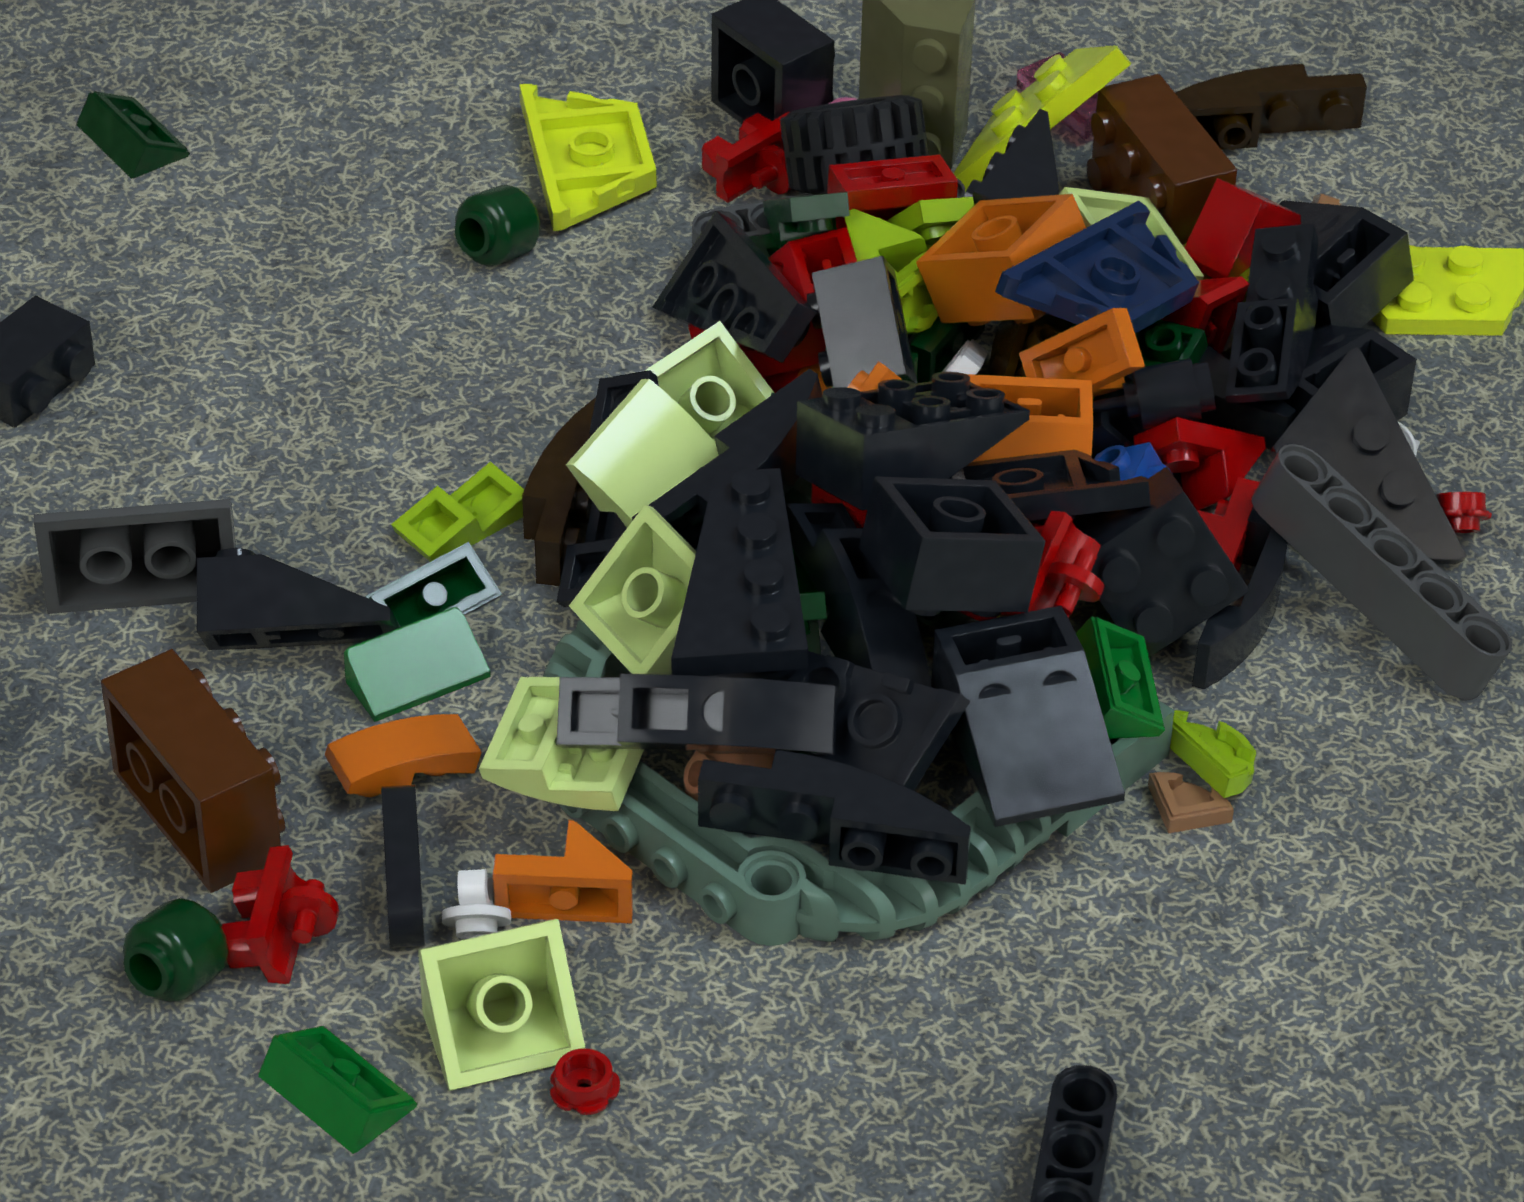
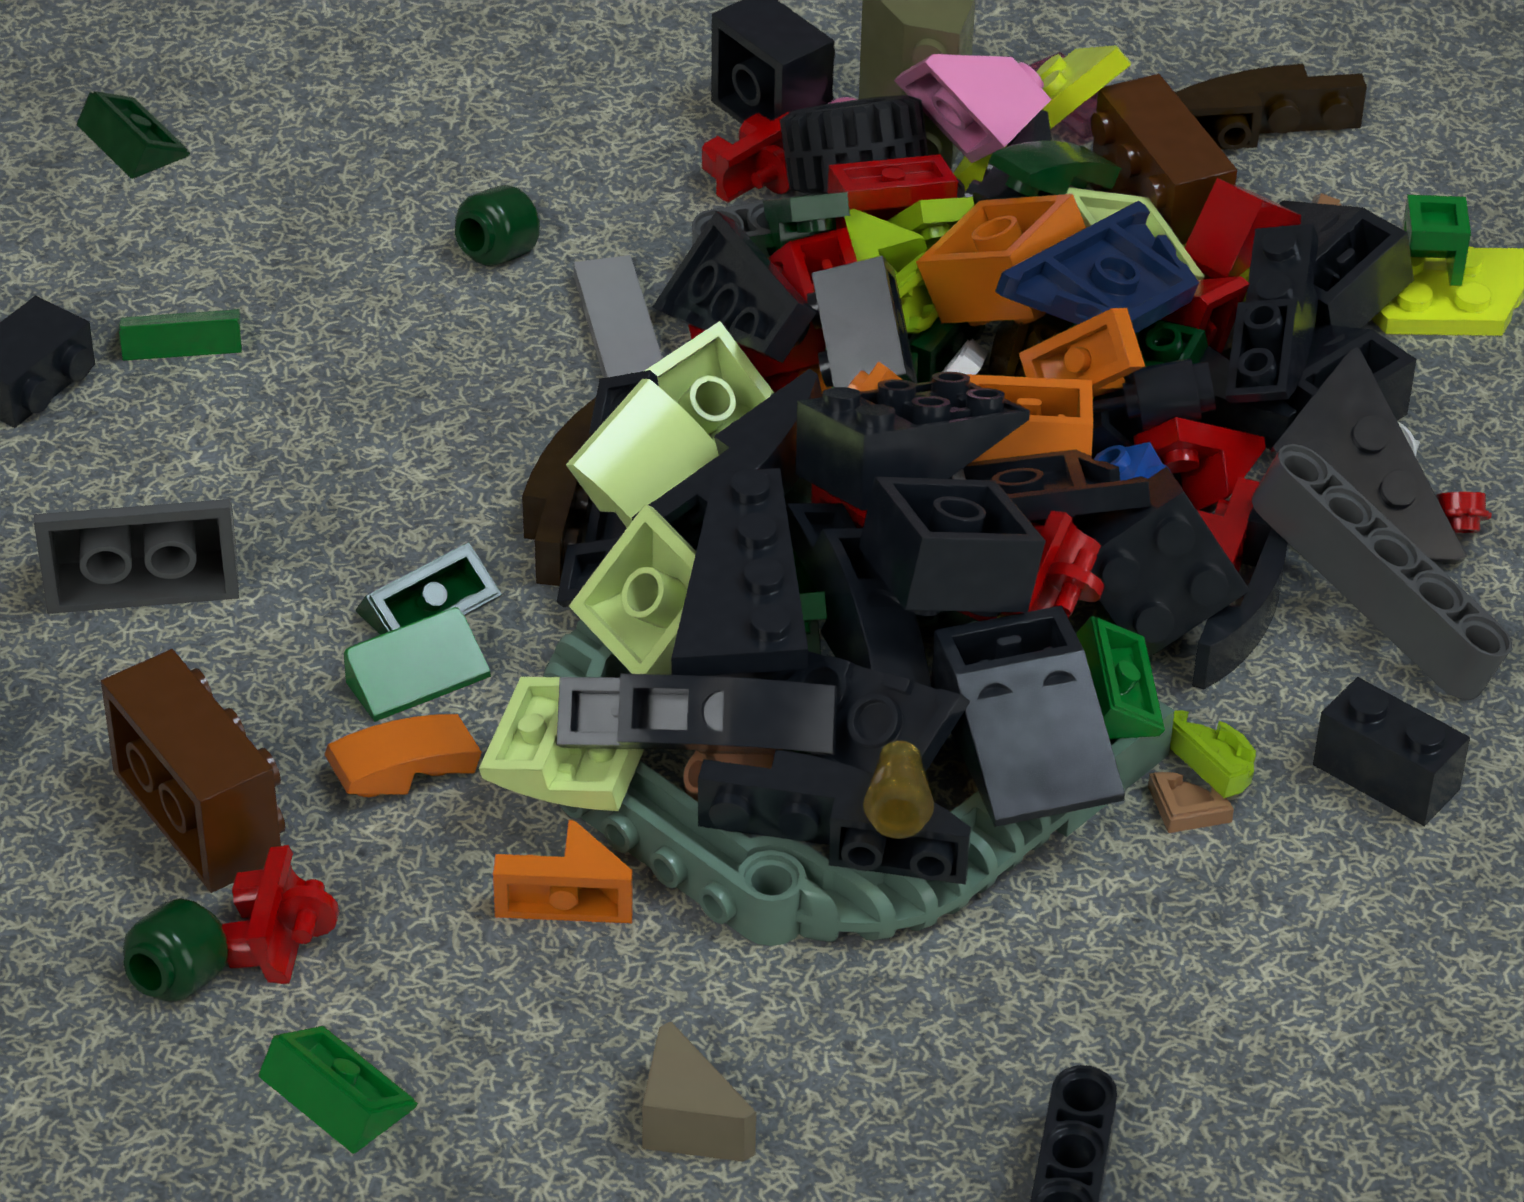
(180, 334): none -> green slope
(268, 604): black slope -> none
(402, 866): black beam -> none
(469, 514): lime slope -> none
(476, 910): white plate -> none
(499, 1003): yellowish green slope -> none
(584, 1067): red plate -> none
(587, 153): neon yellow wing -> none
(616, 315): none -> light grey tile
(692, 1105): none -> dark tan slope
(899, 792): none -> clear yellow cone
(976, 98): none -> bright pink slope
(1052, 167): none -> dark green slope
(1391, 751): none -> black brick
(1439, 230): none -> green panel

